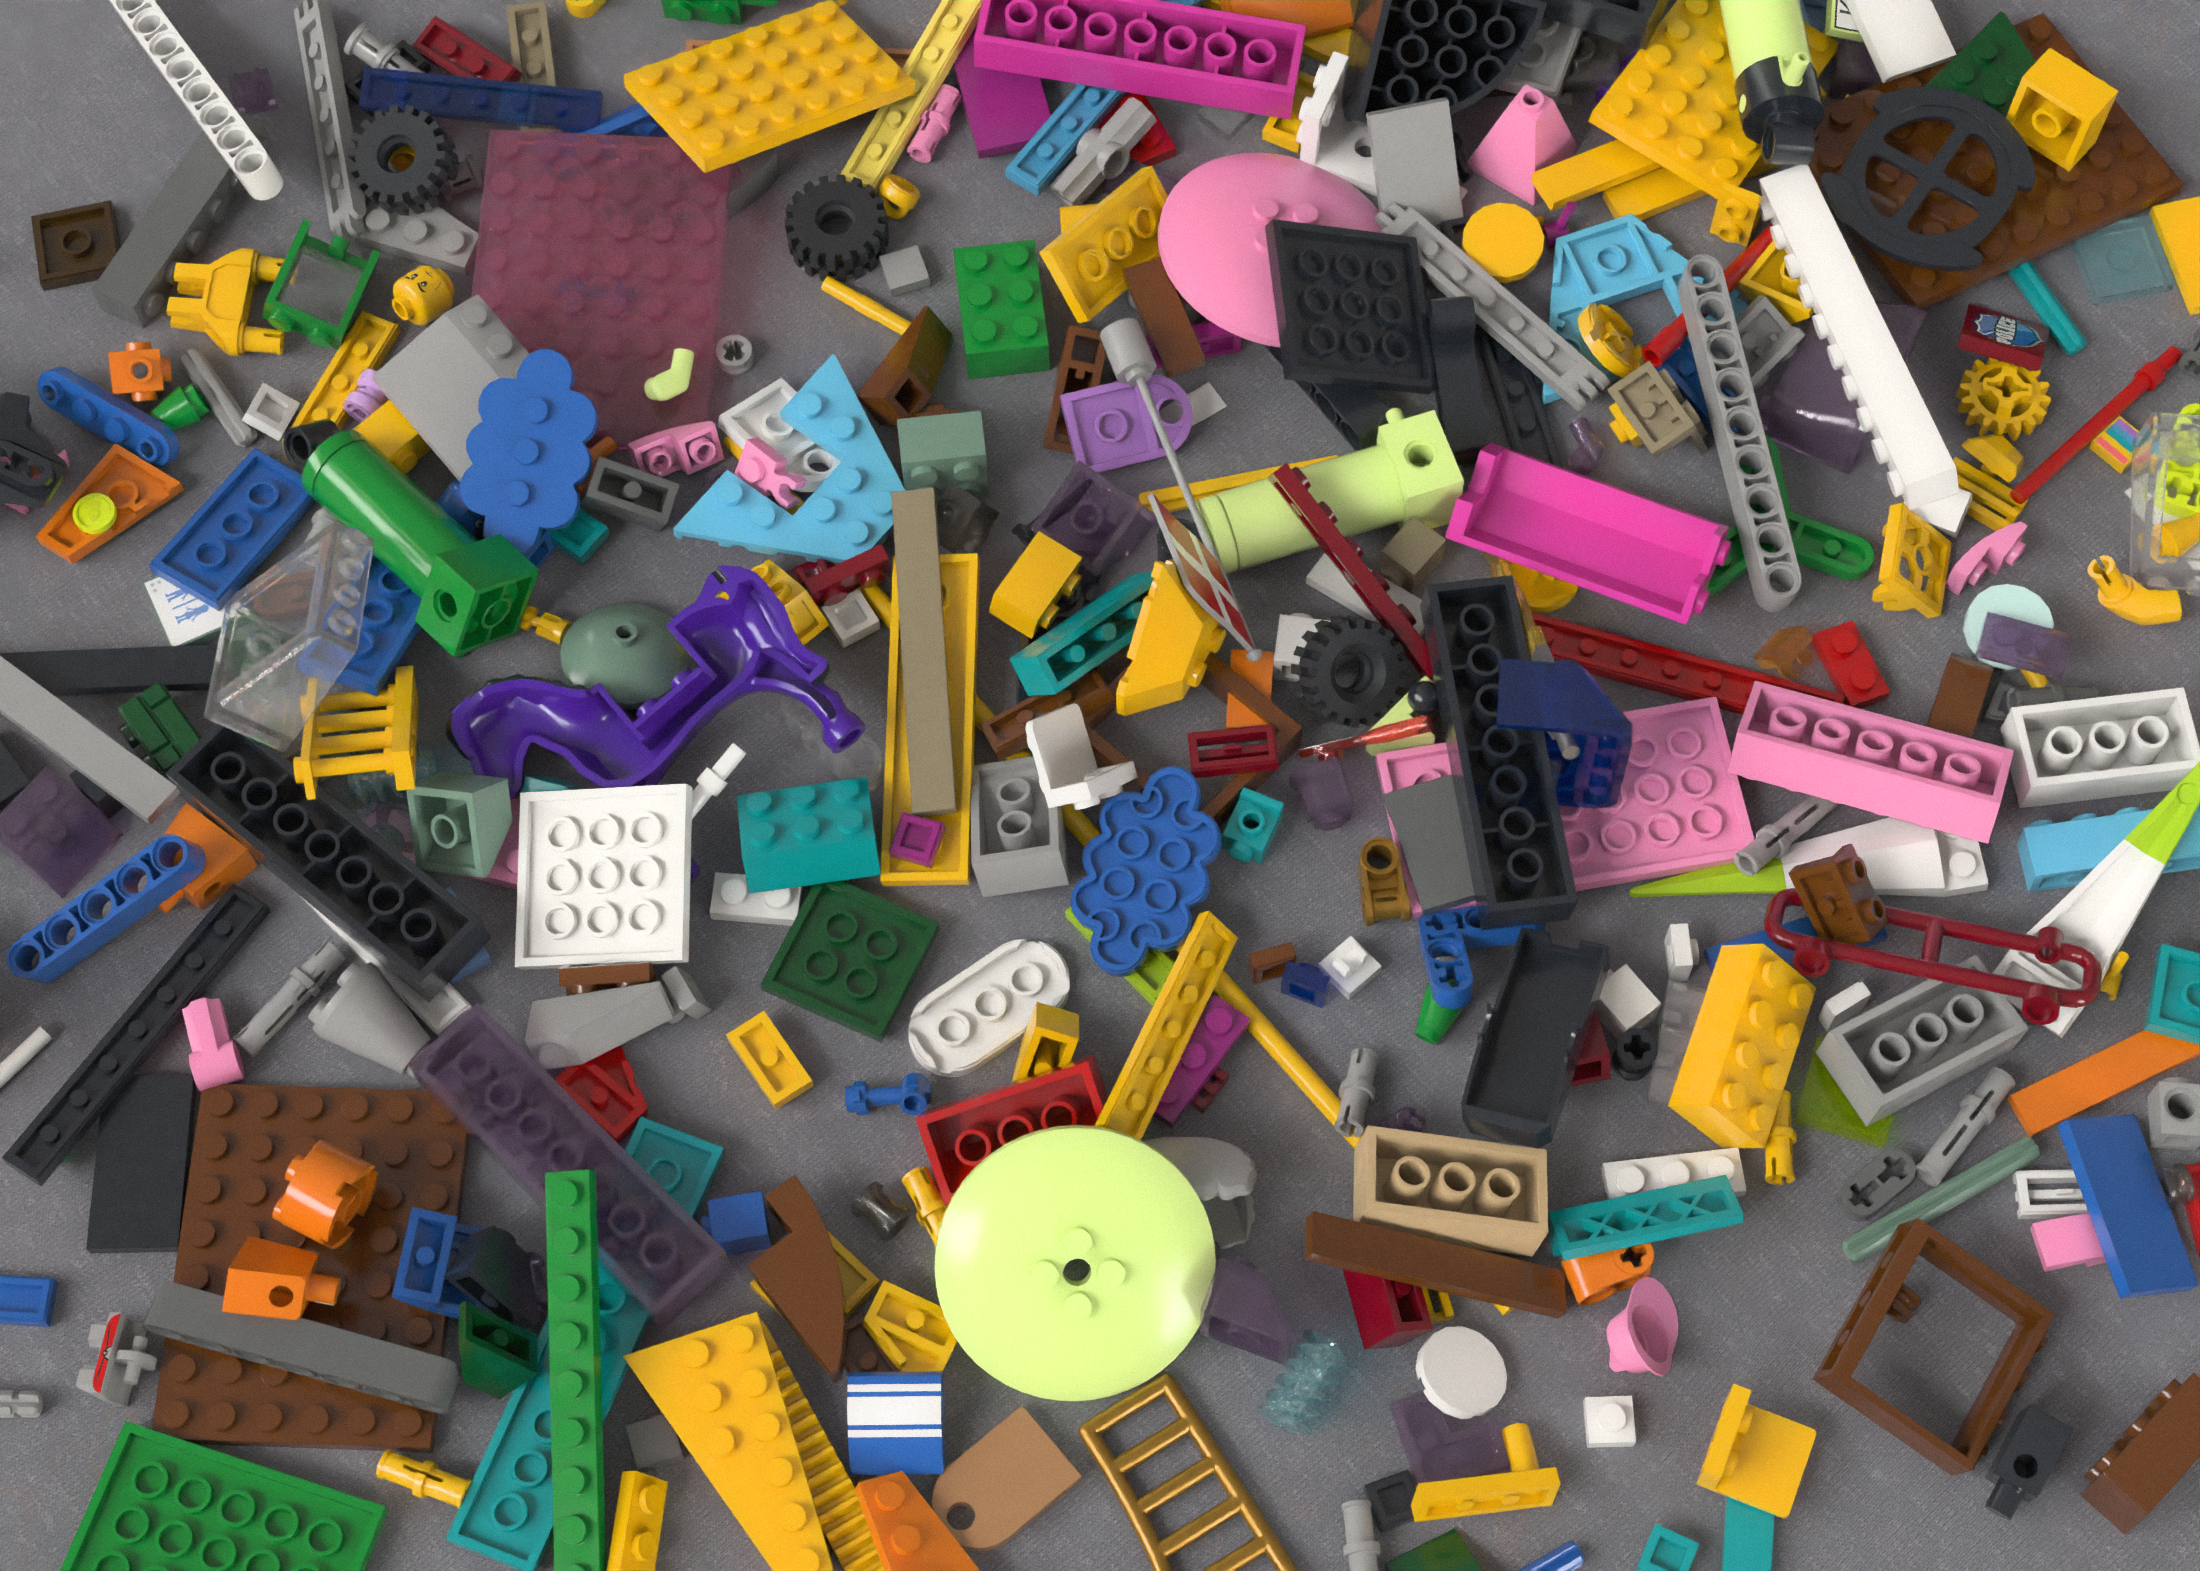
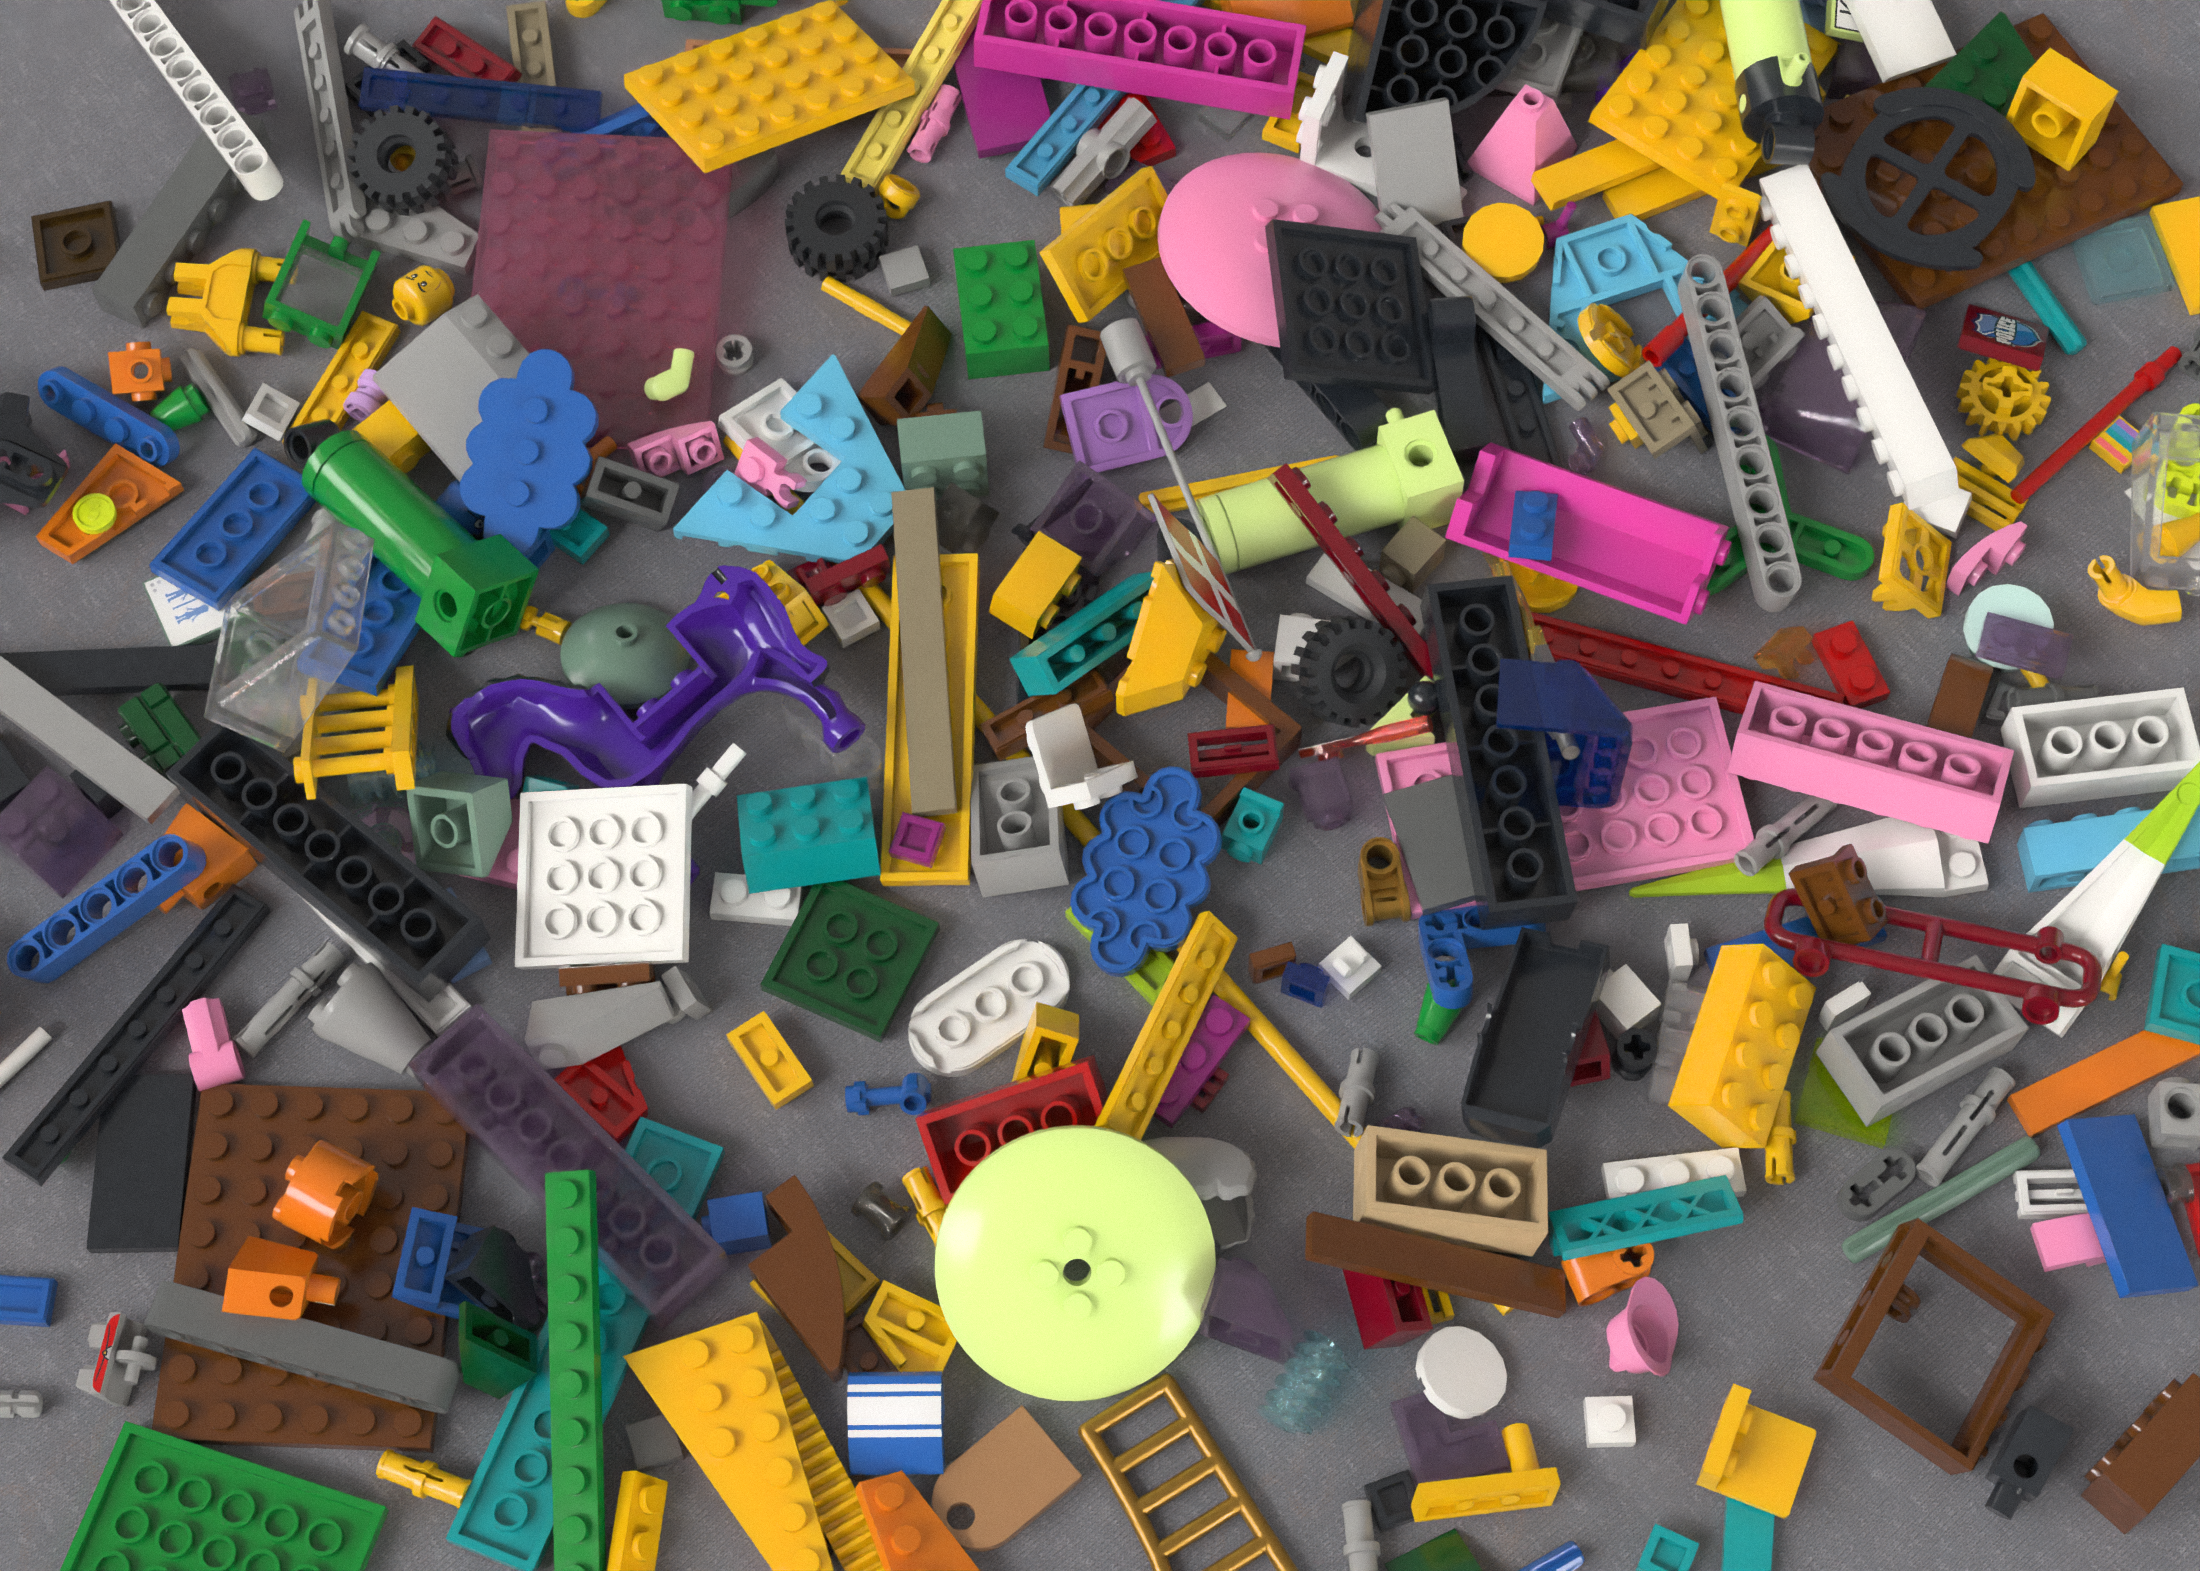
(1533, 525): none -> blue plate

